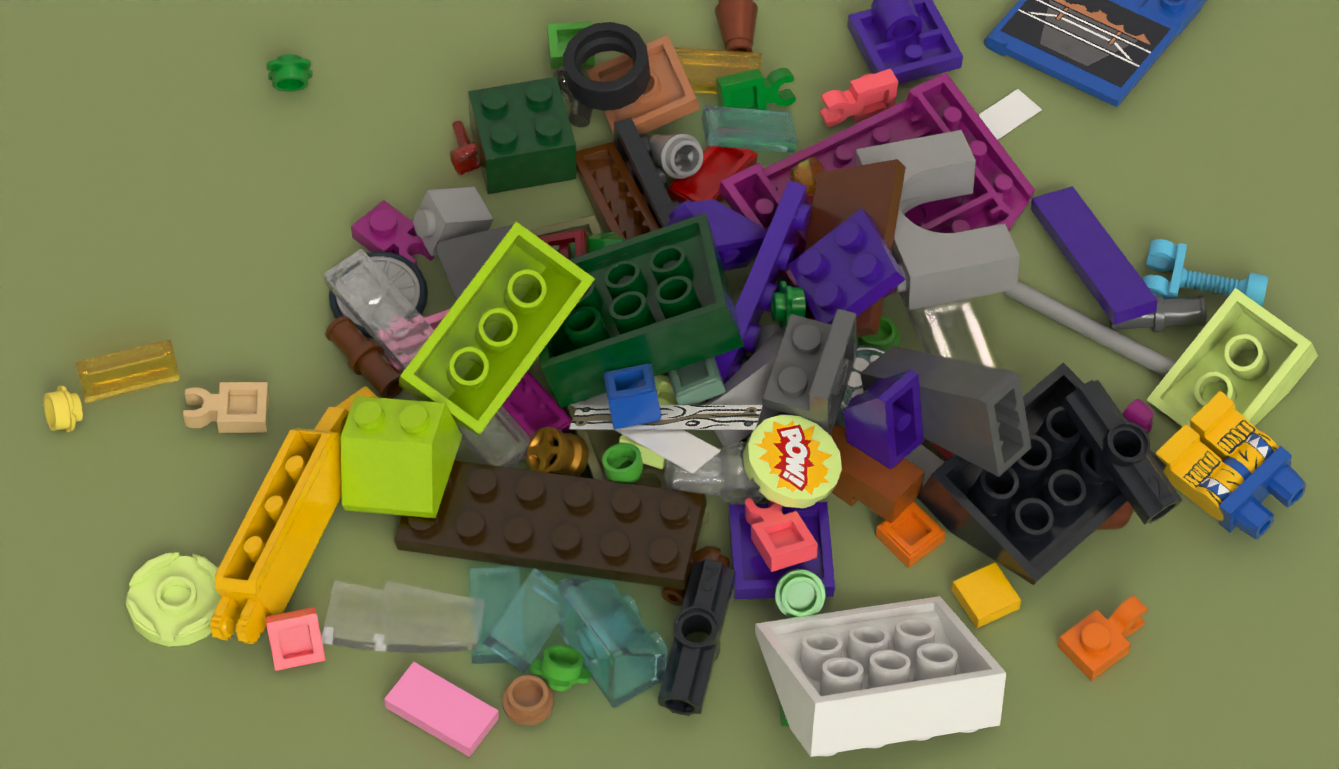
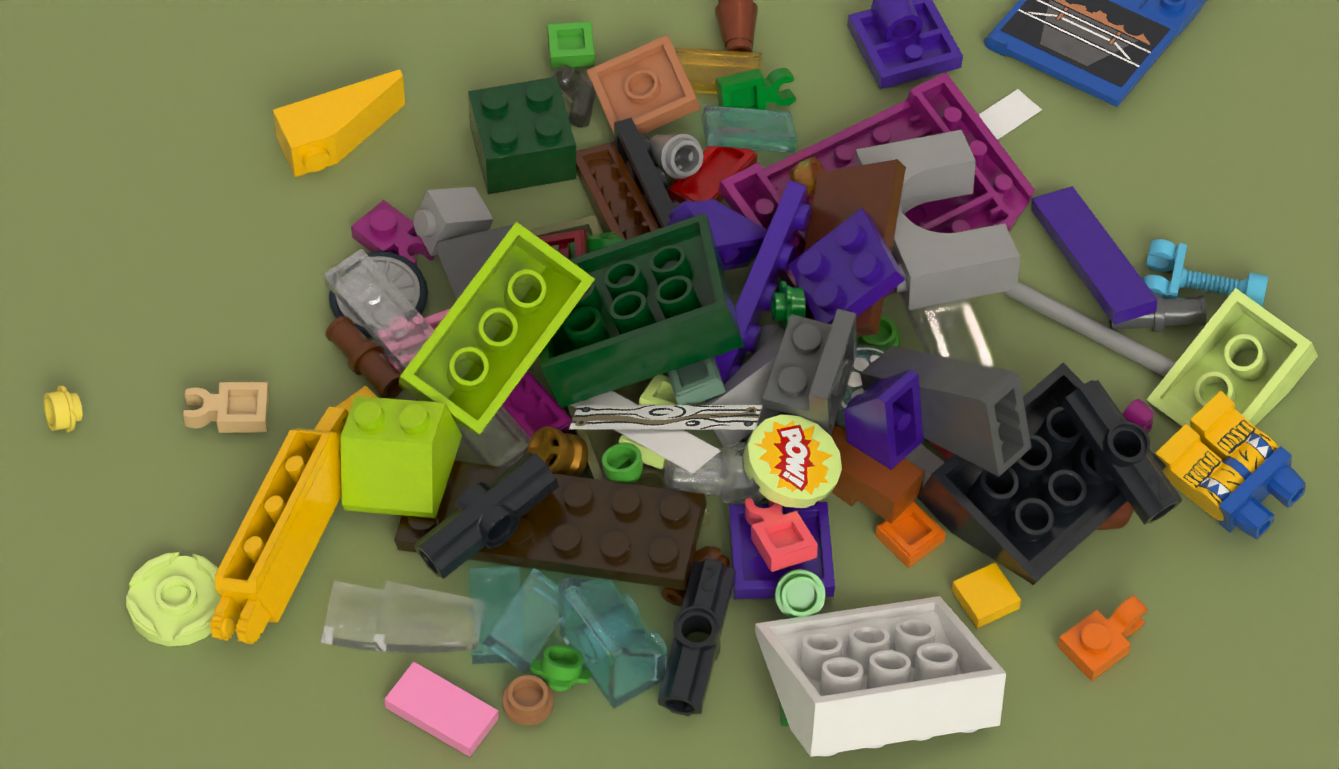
(127, 370): clear yellow tile -> none
(289, 72): green plate -> none
(295, 638): coral plate -> none
(333, 124): none -> yellow slope
(463, 157): clear red hand -> none
(486, 515): none -> black piece
(603, 38): black tyre -> none
(632, 396): blue slope -> none
(863, 100): coral plate -> none

